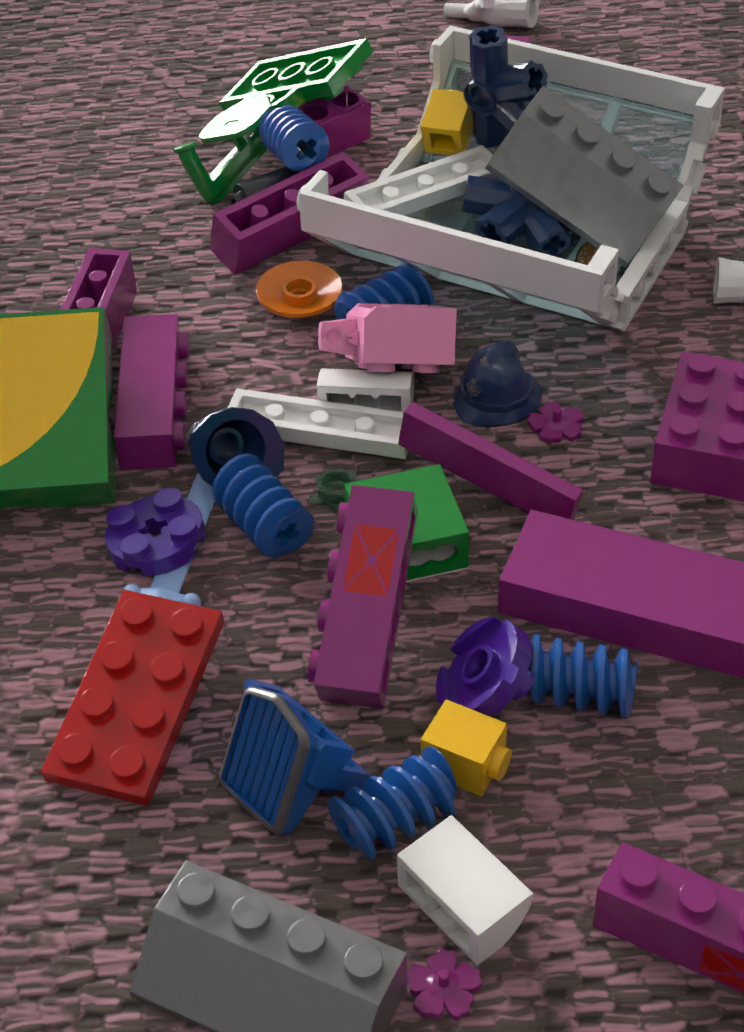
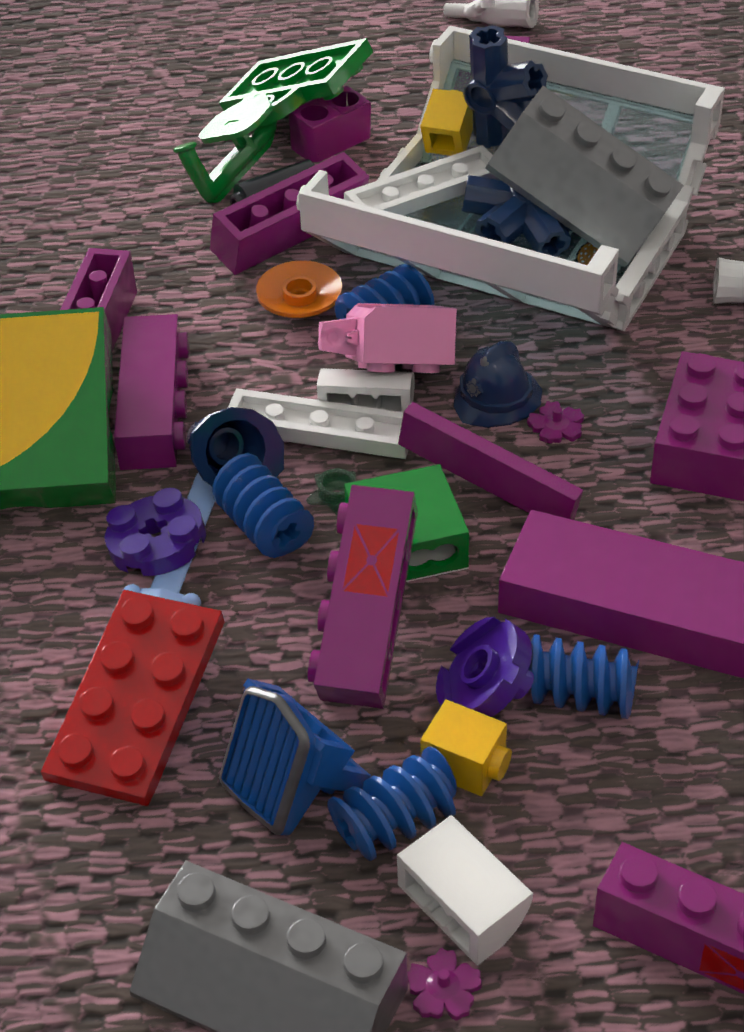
(293, 137): blue piece -> none

